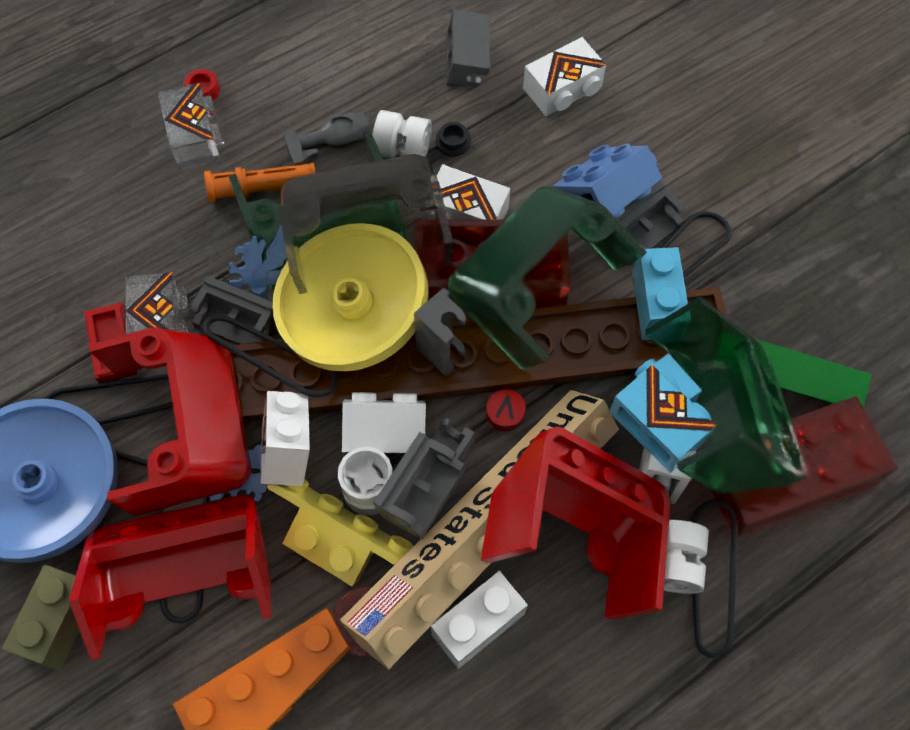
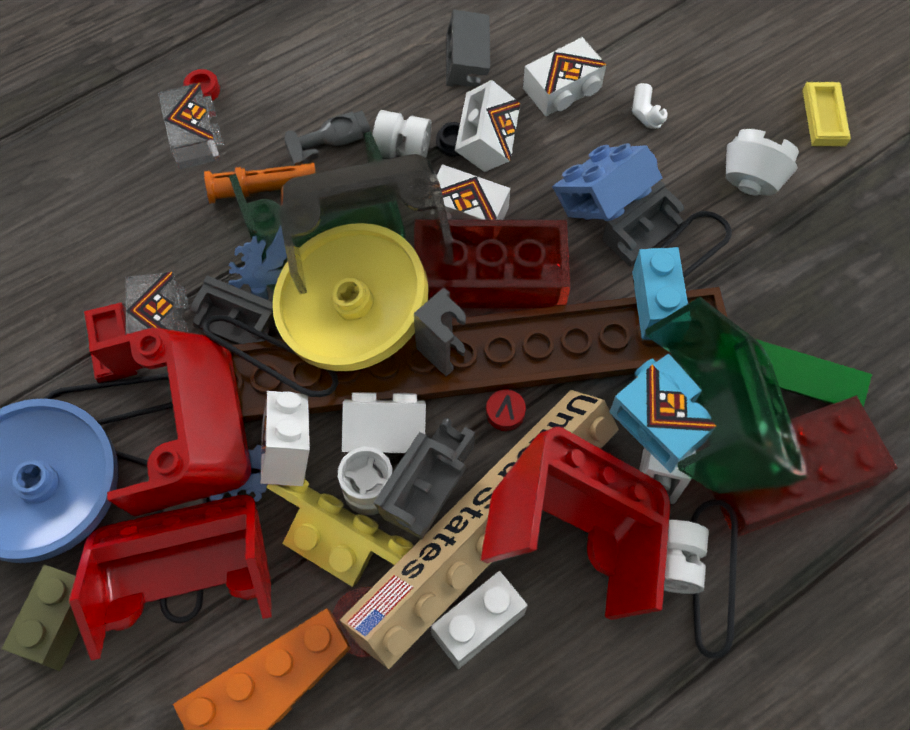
(487, 126): none -> white brick
(490, 278): clear green windscreen -> none
(644, 111): none -> white arm
(758, 163): none -> white cone
(826, 114): none -> light yellow tile

